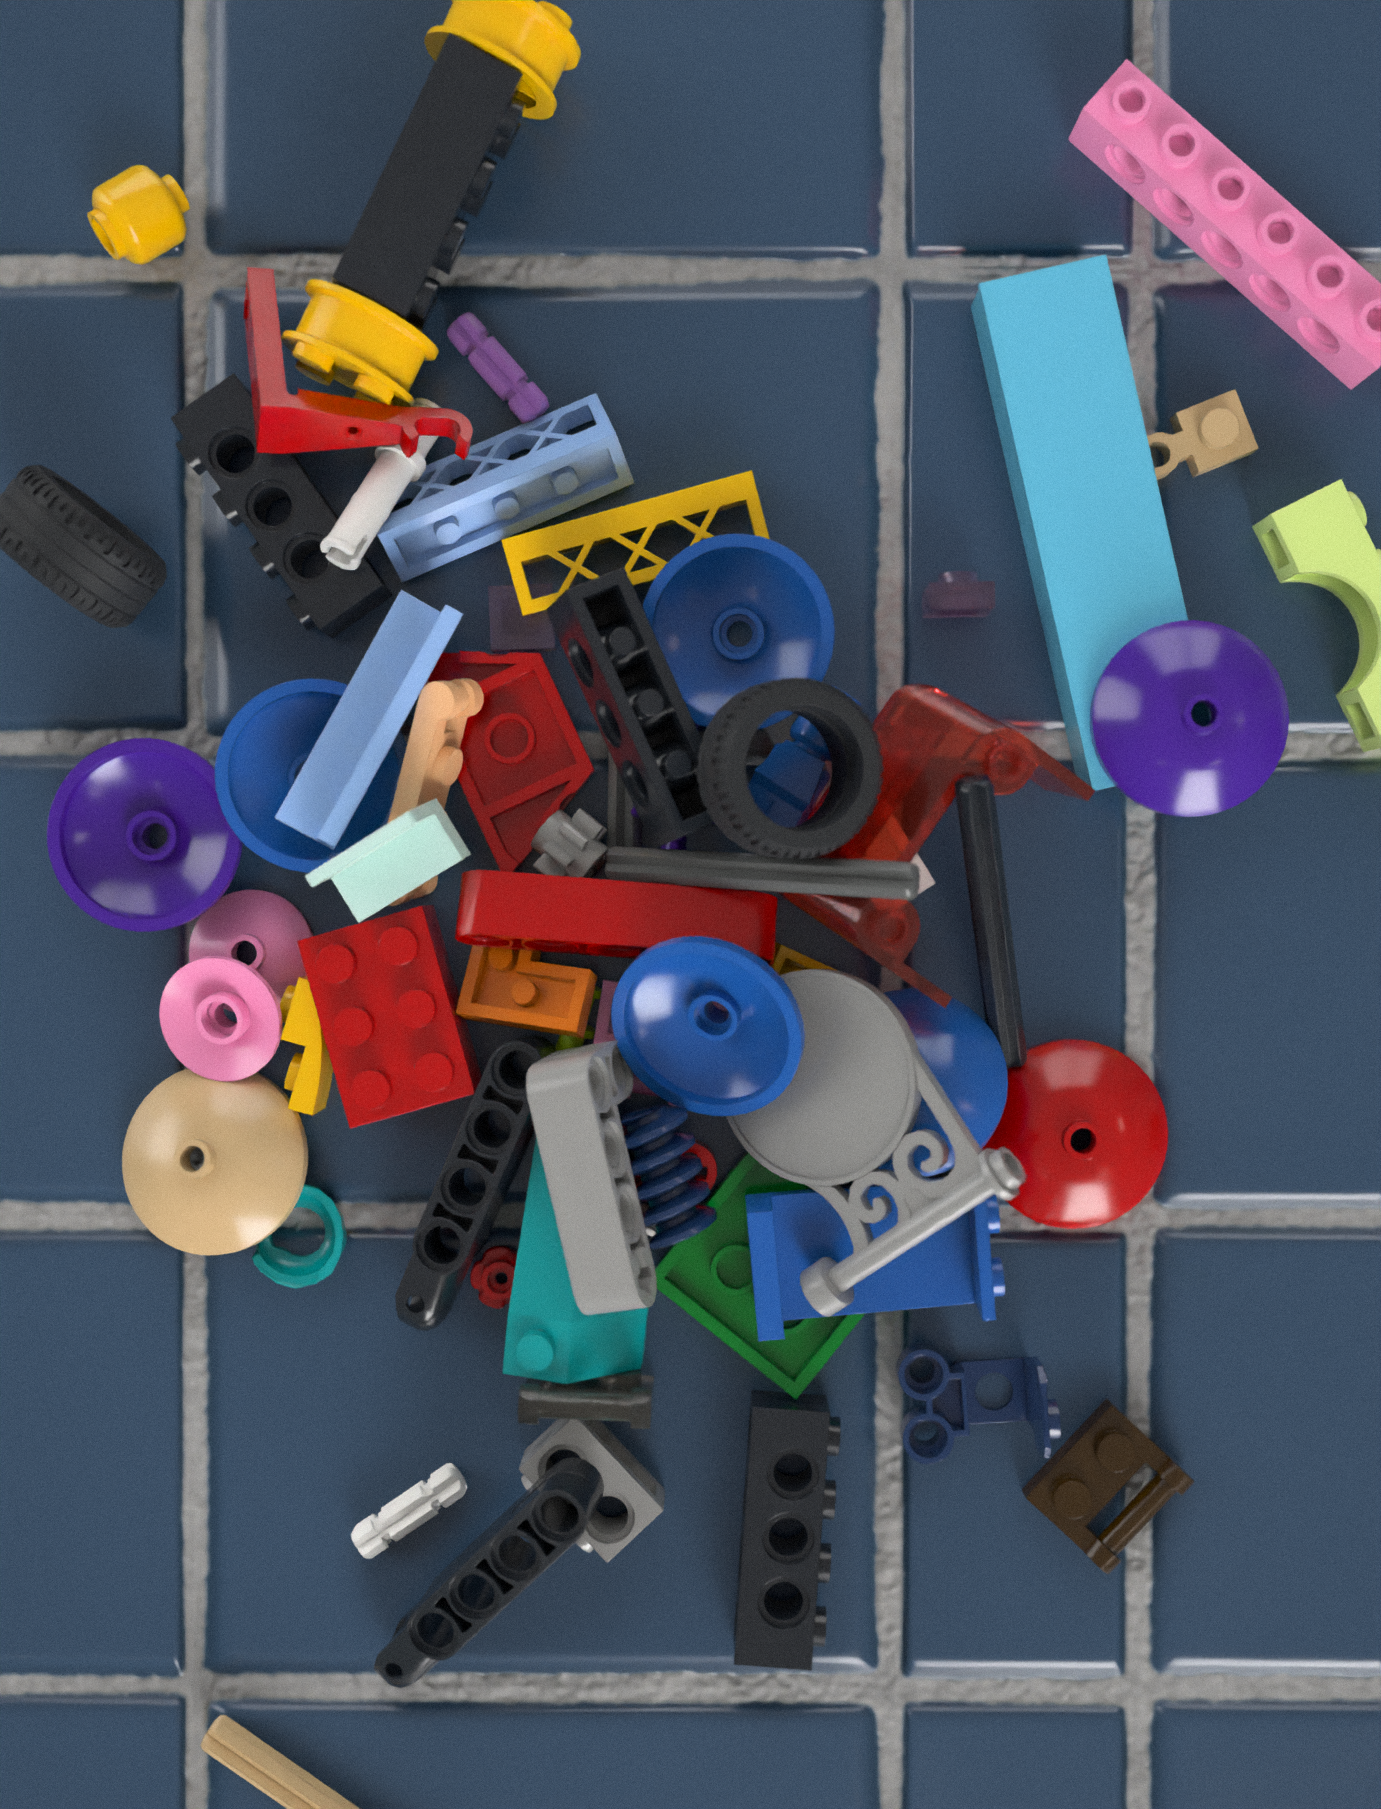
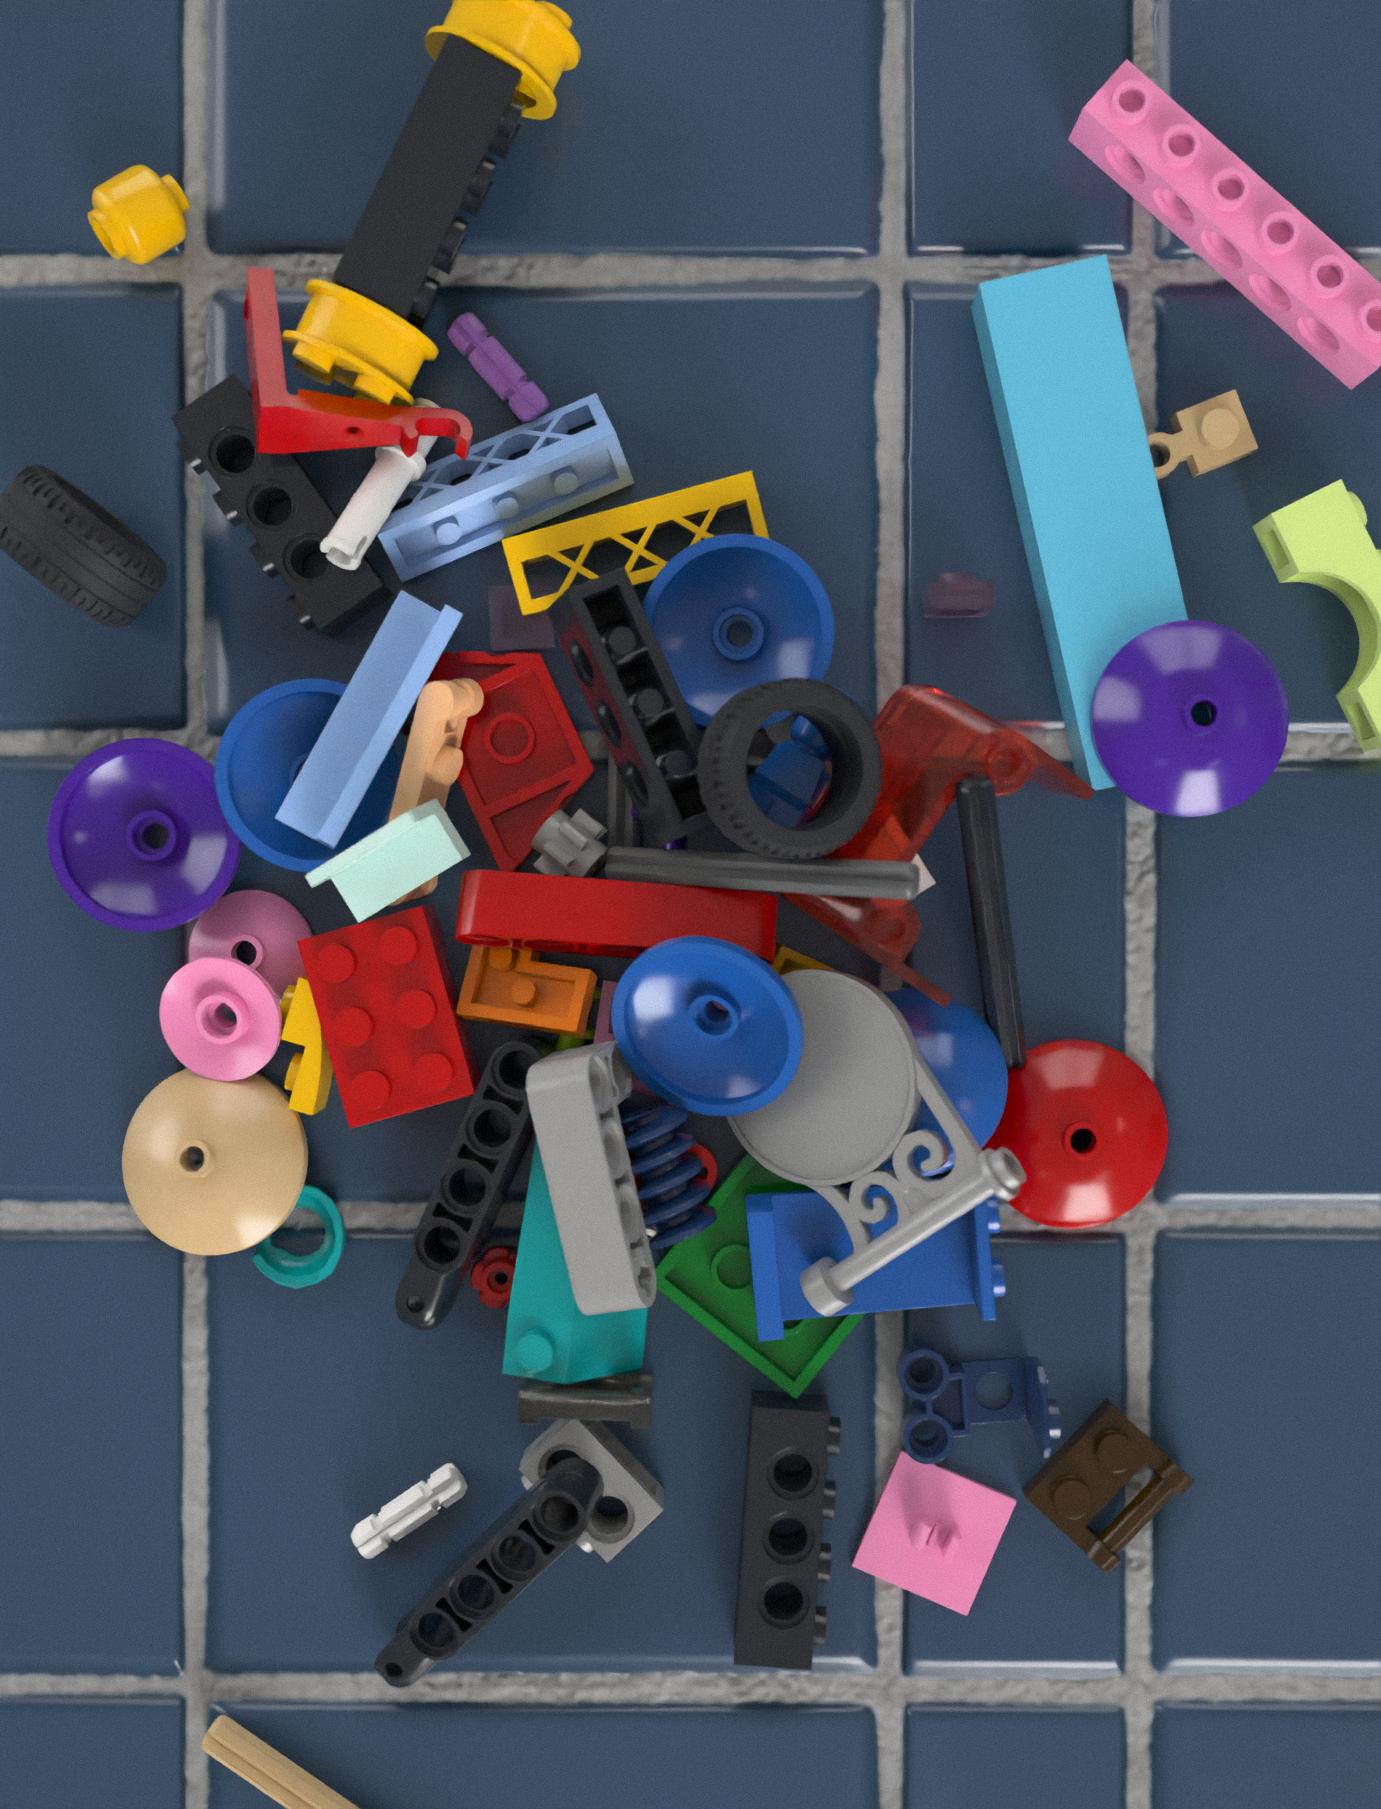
(933, 1532): none -> bright pink piece

